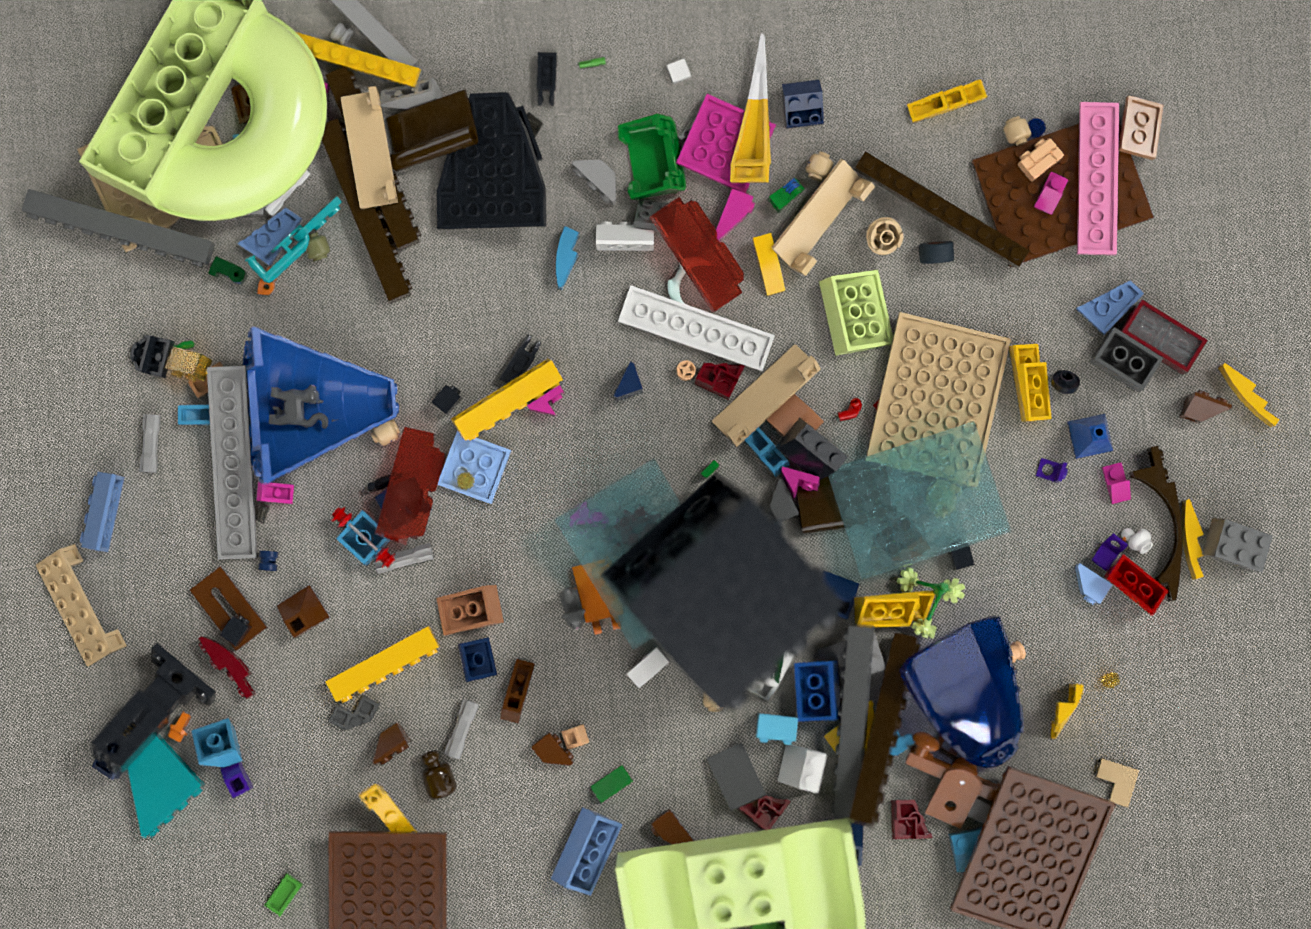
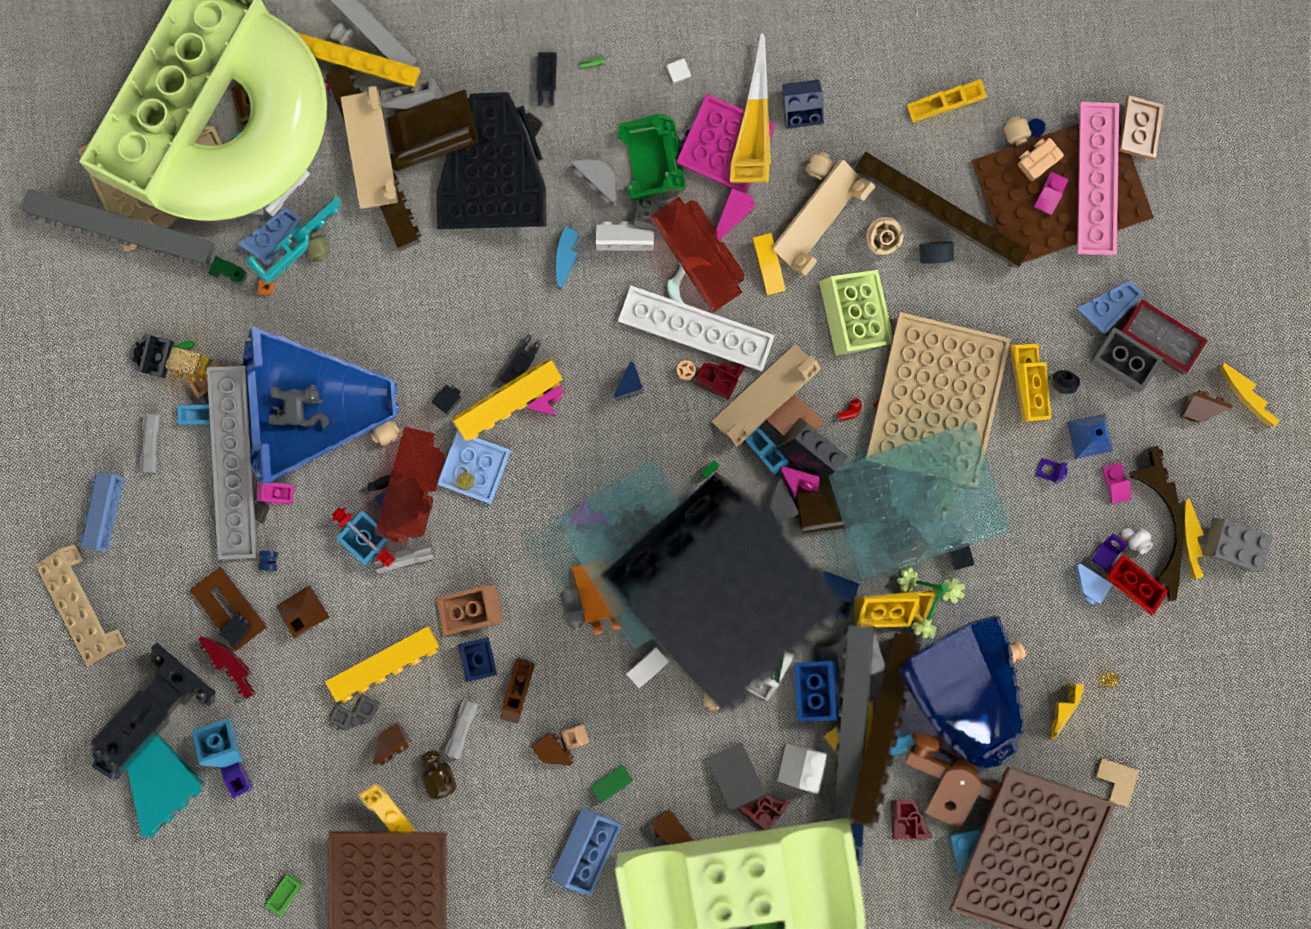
(177, 731): orange piece -> none
(368, 219): dark brown brick -> none
(776, 727): medium azure container -> none
(786, 194): green leg -> none
(979, 811): white tile -> none

